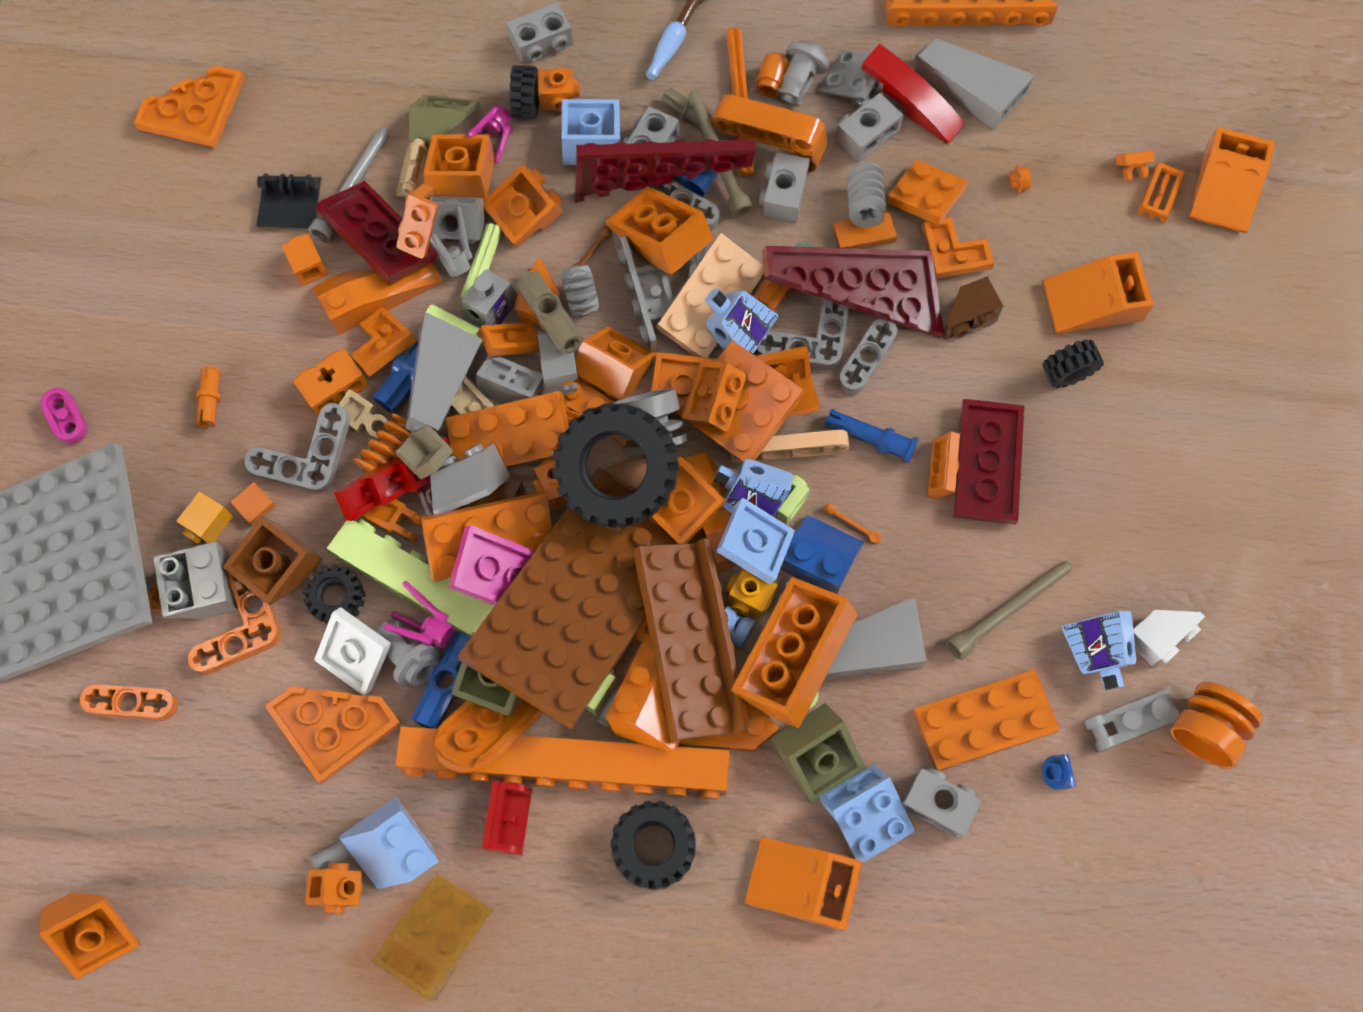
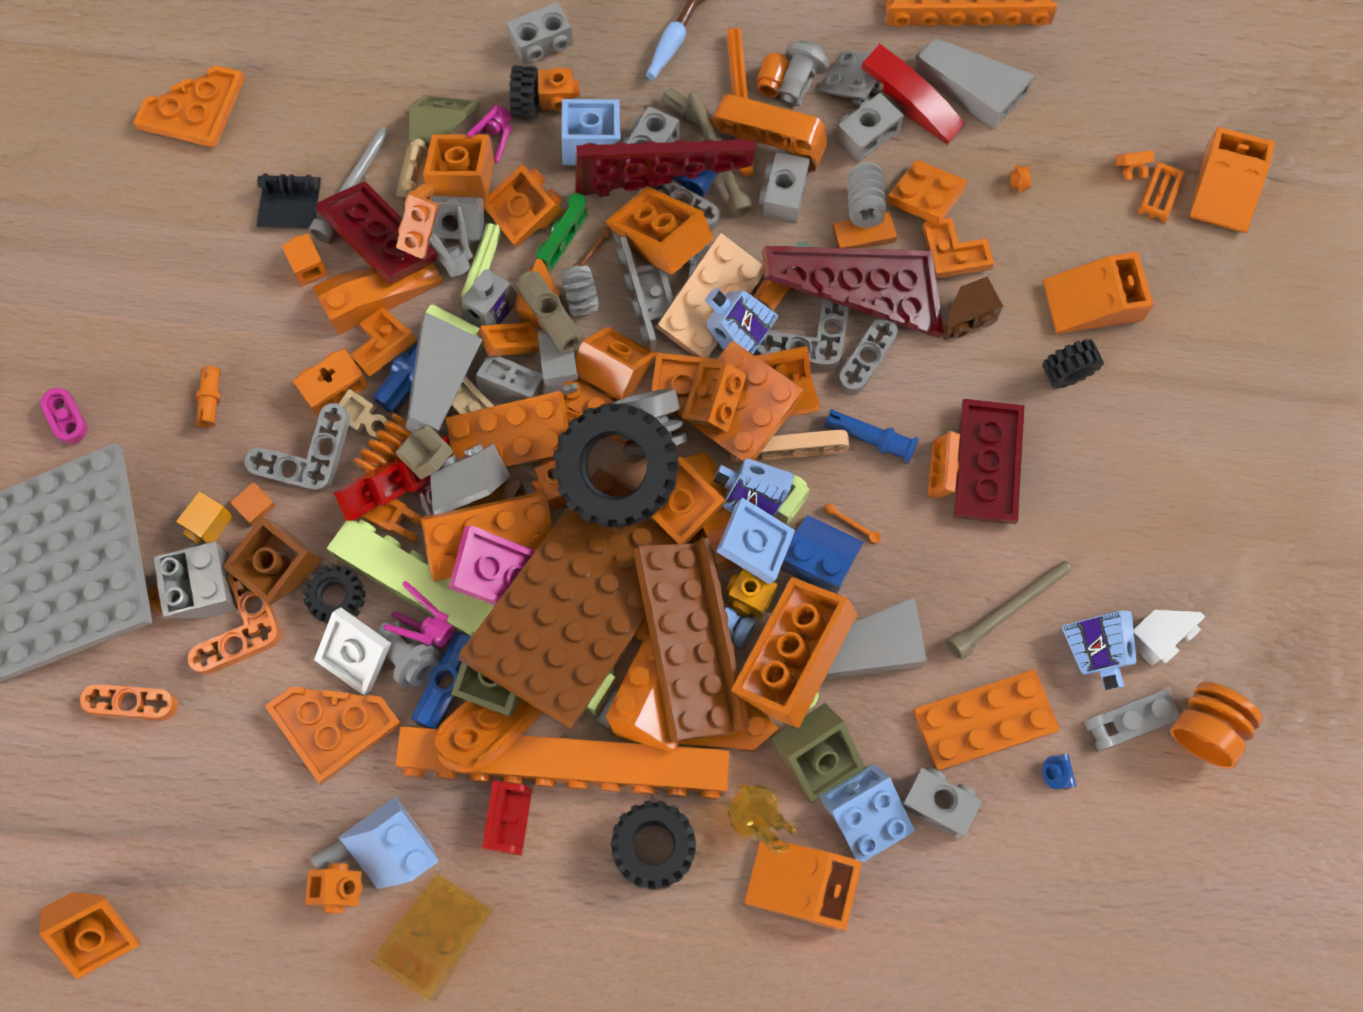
(563, 232): none -> green plate
(754, 813): none -> clear yellow piece

